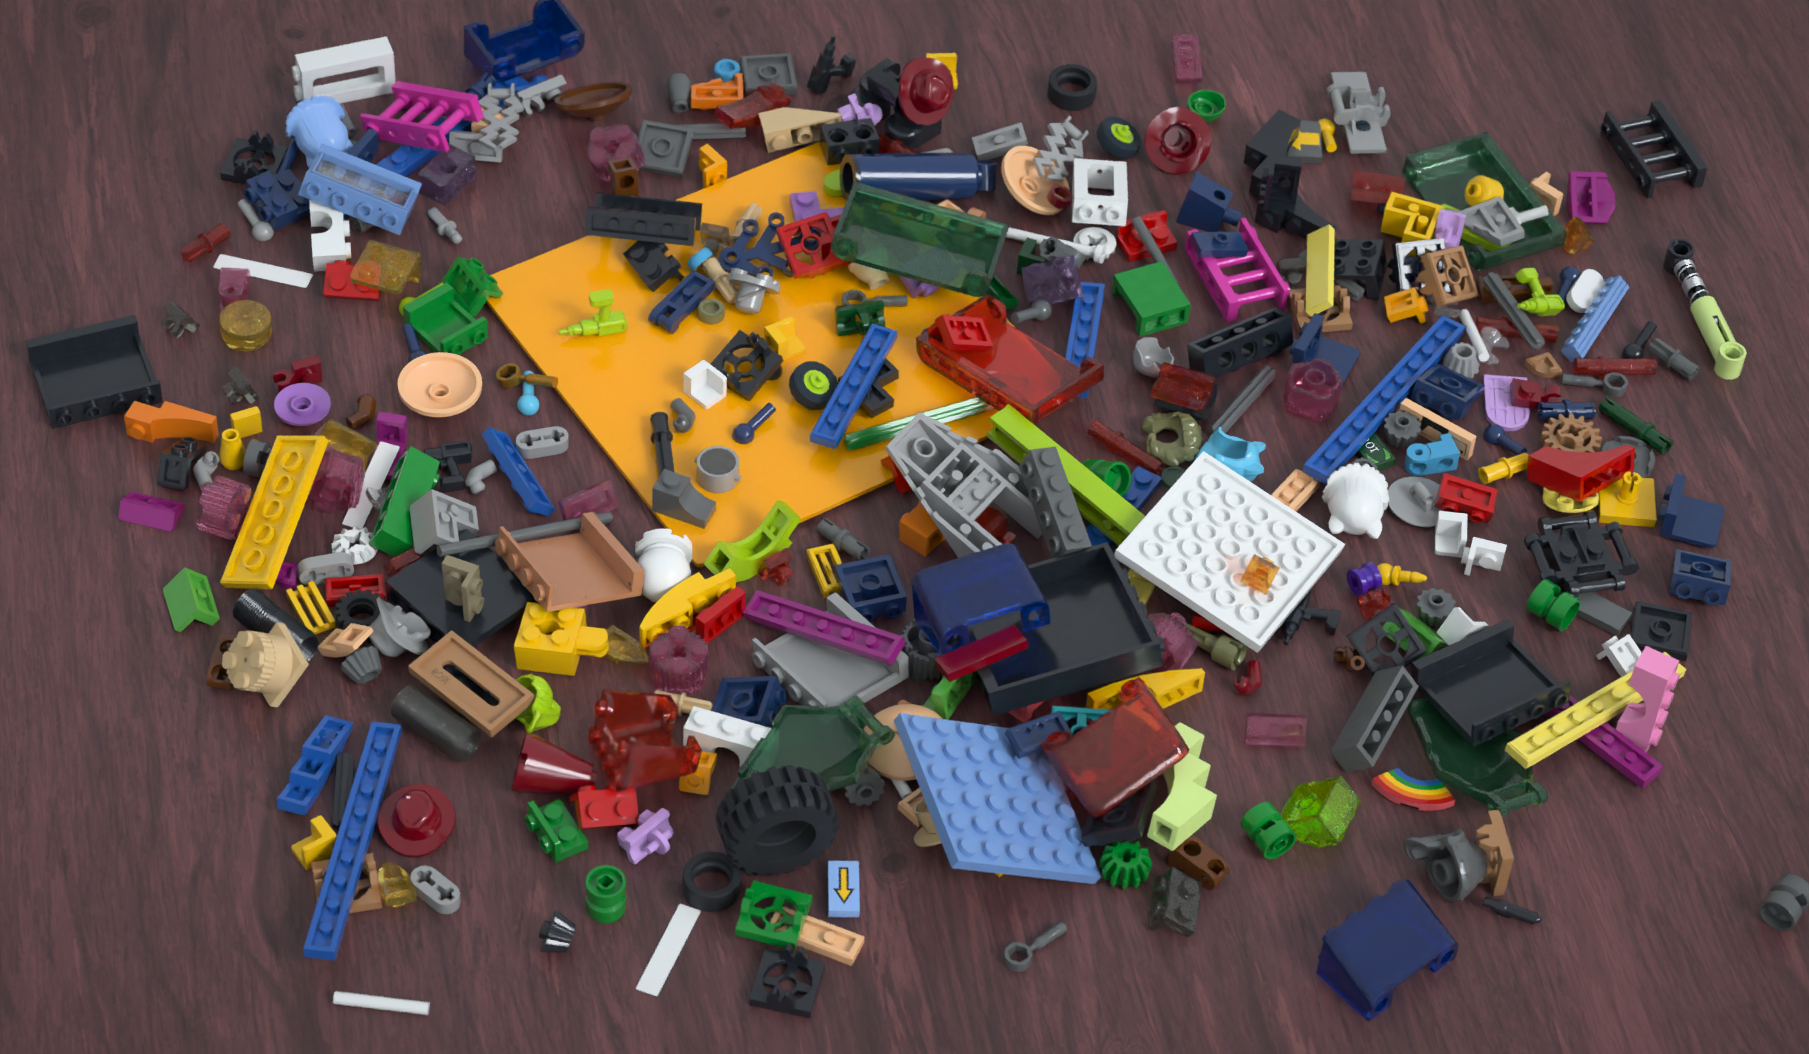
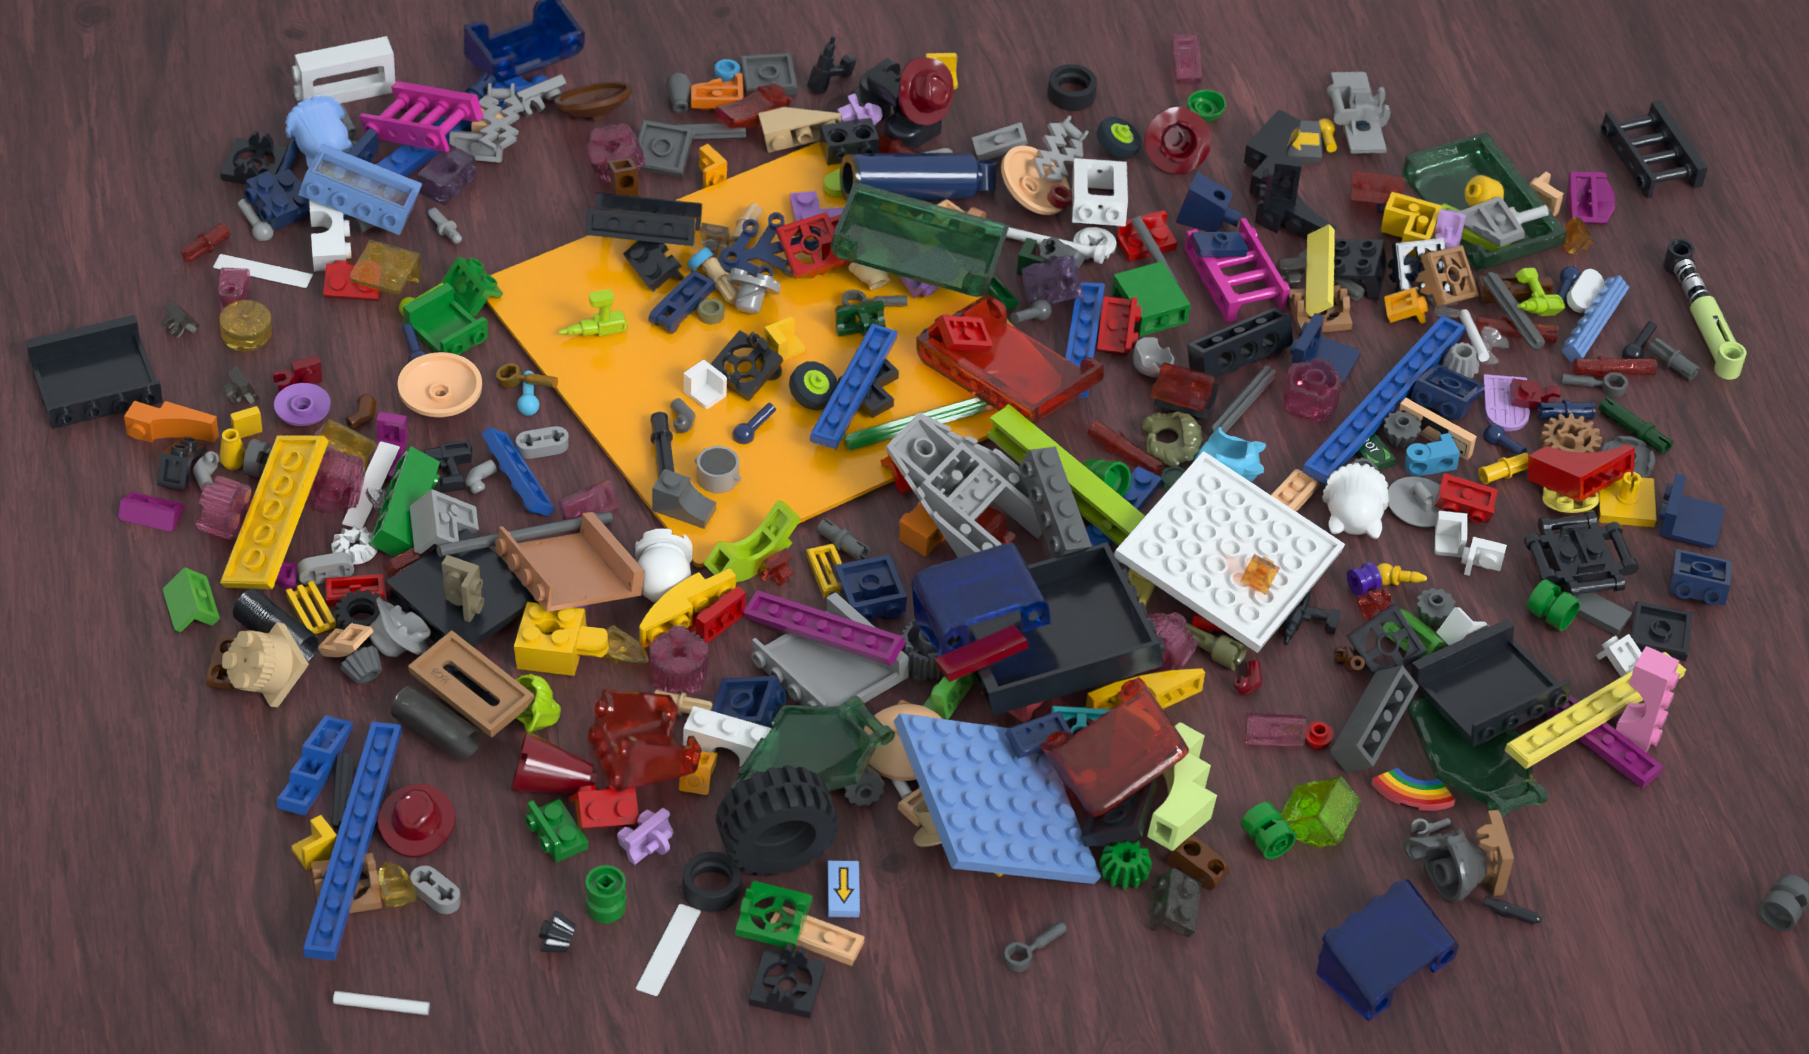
(1117, 325): none -> red bracket
(1318, 735): none -> red plate
(1421, 824): none -> light grey hand
(1543, 366): medium nougat tile -> none

